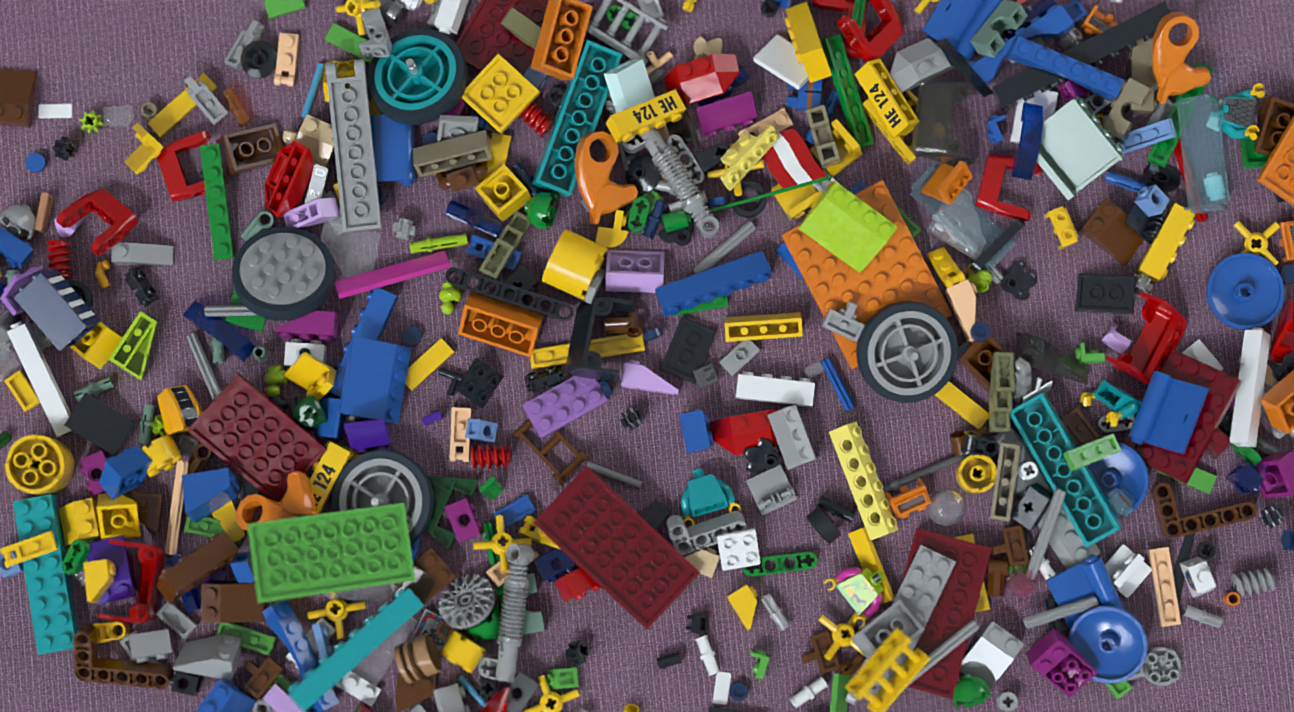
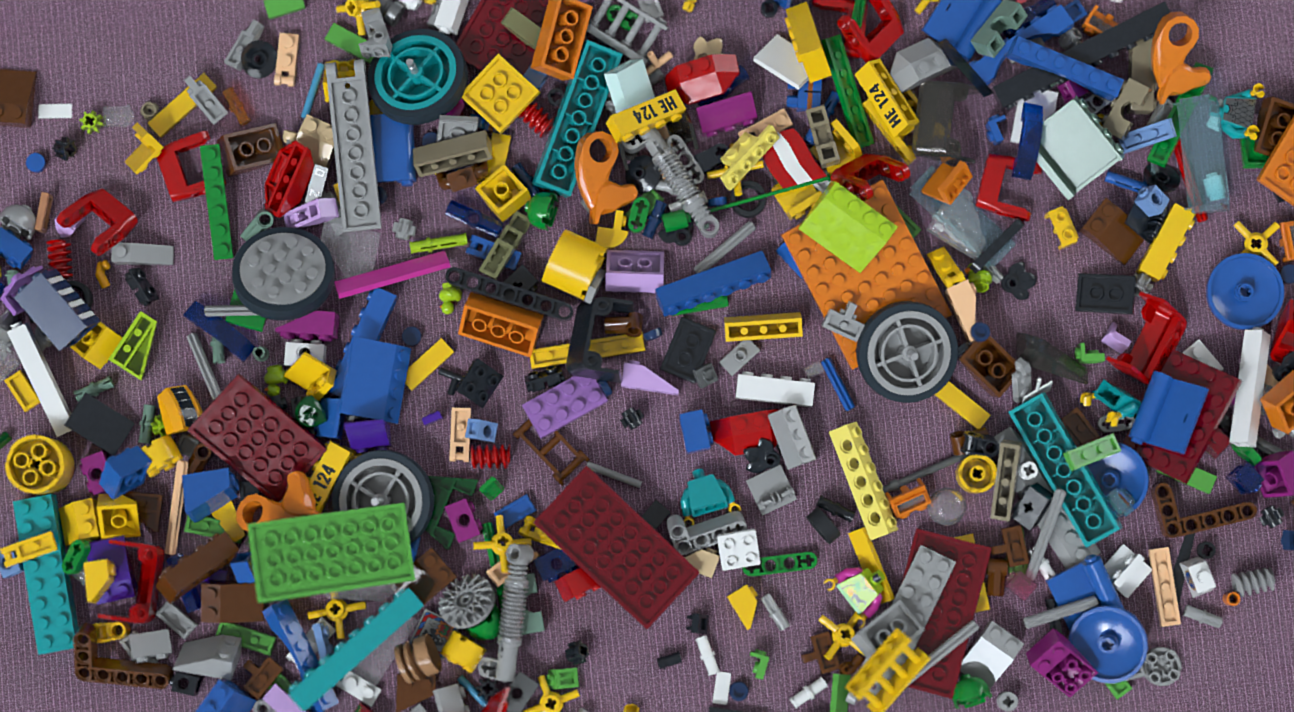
(855, 173): none -> red connector
(1001, 392): olive slope -> none

